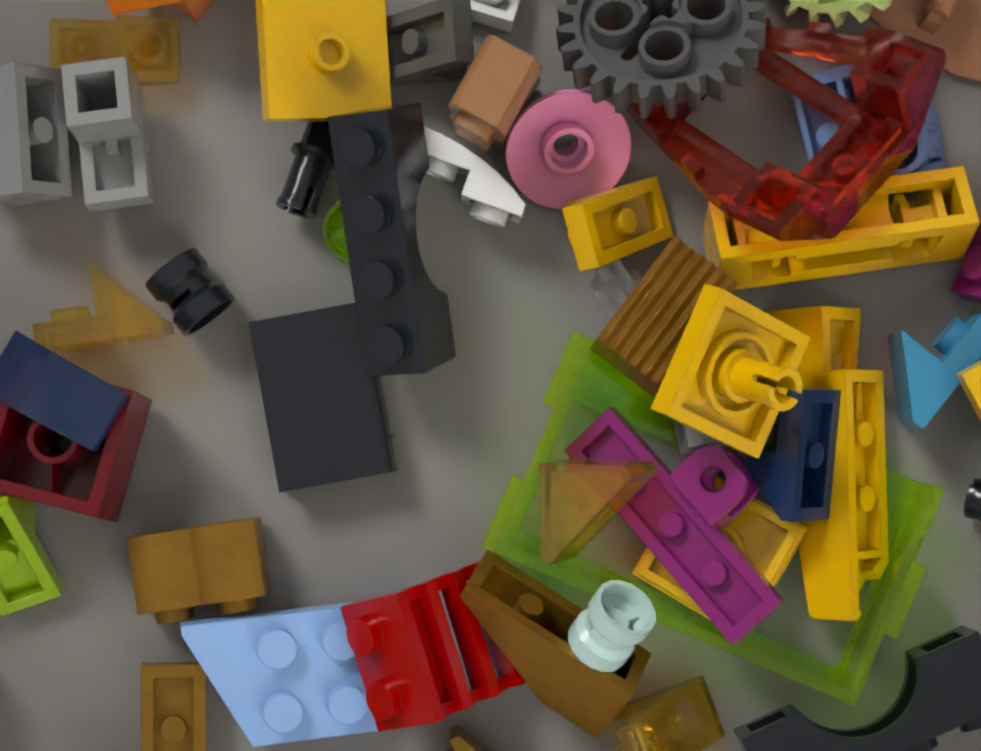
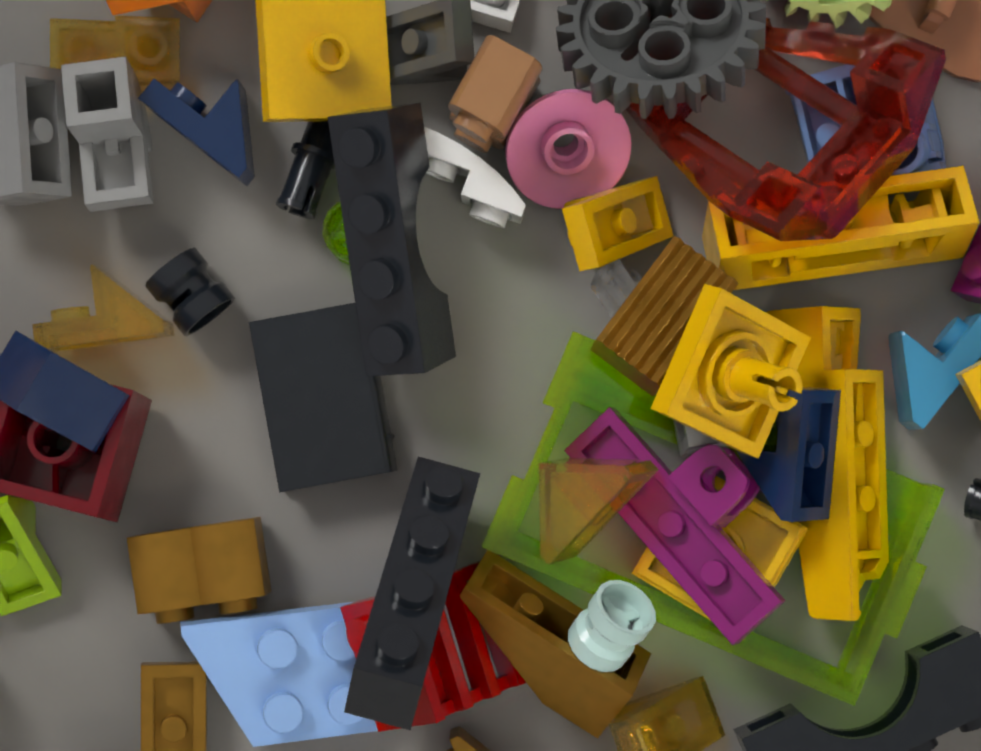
(220, 135): none -> dark blue slope
(411, 594): none -> black arch

